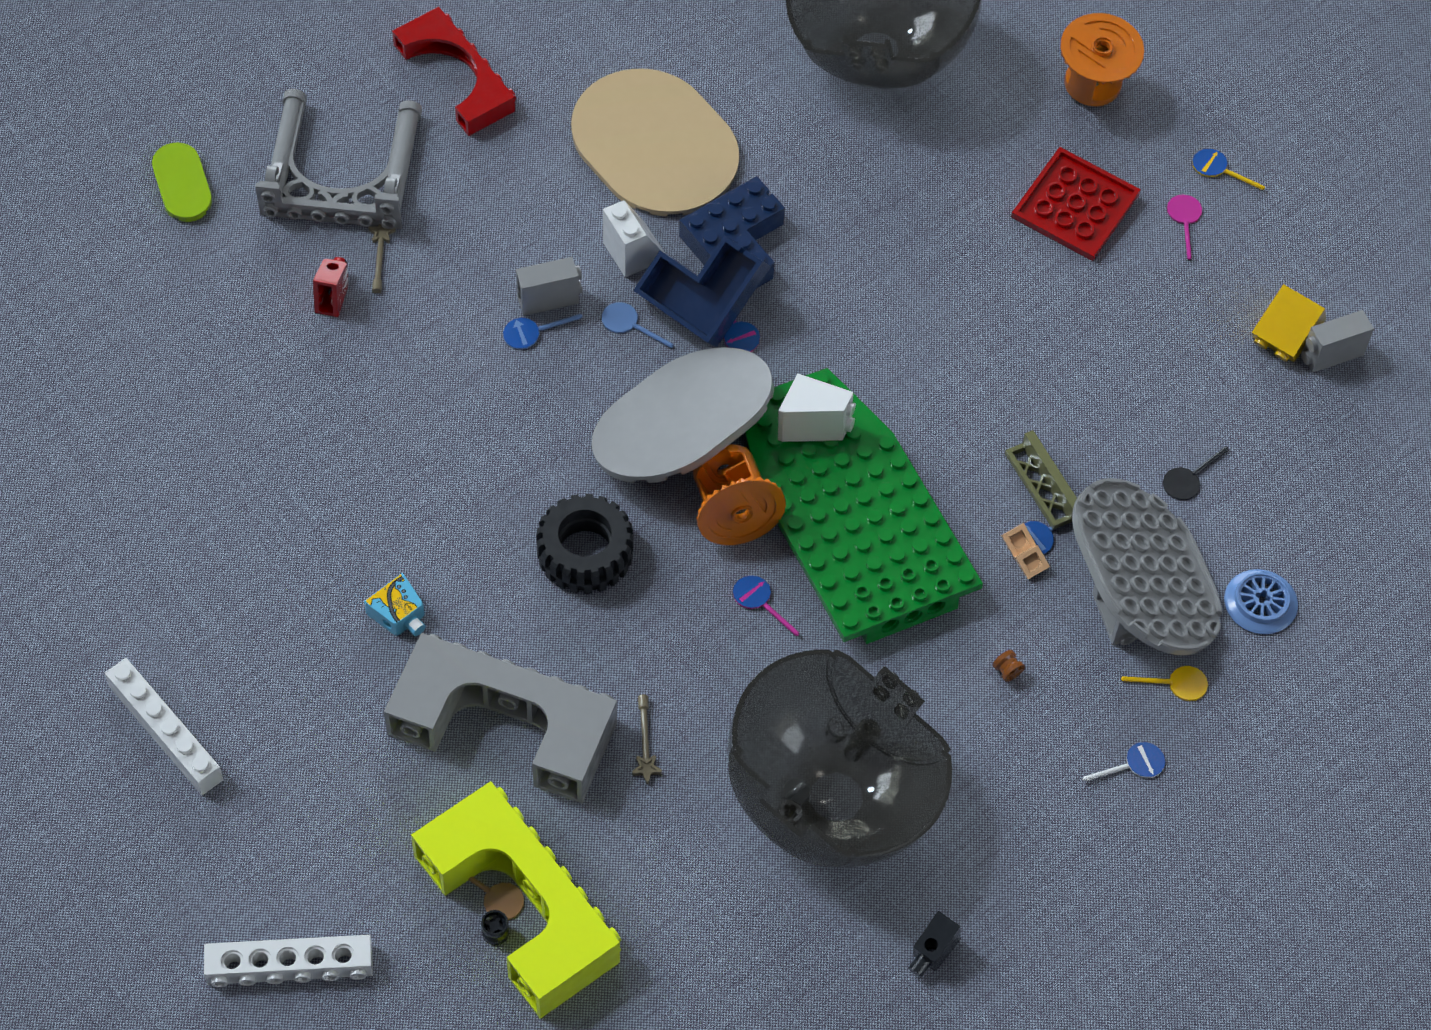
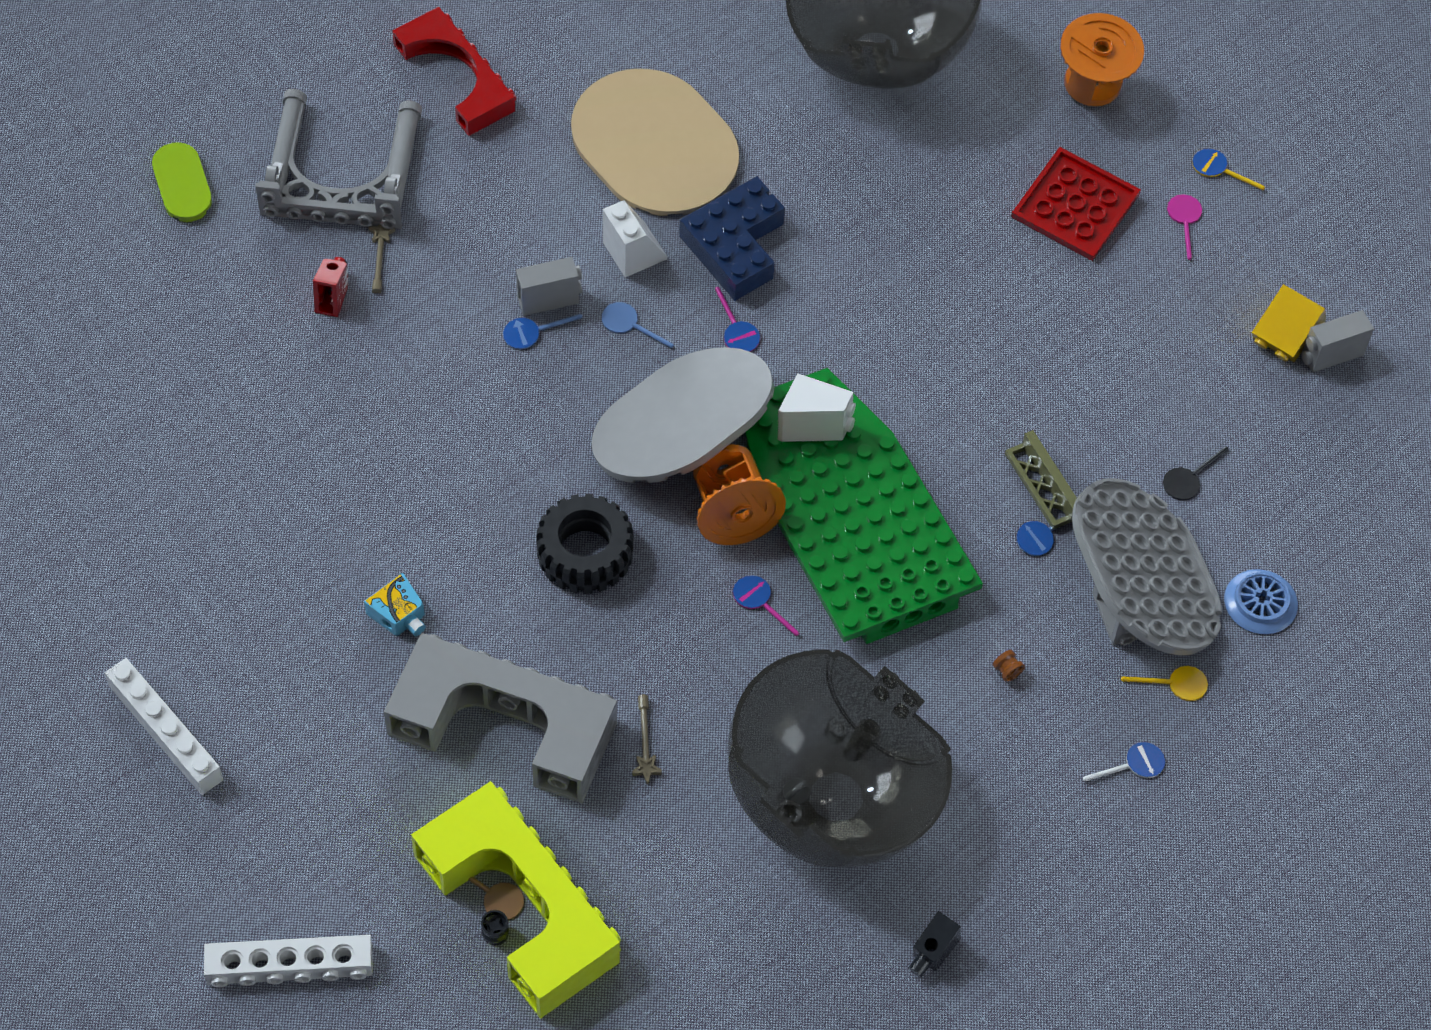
(704, 301): dark blue piece -> none
(1025, 551): light nougat slope -> none

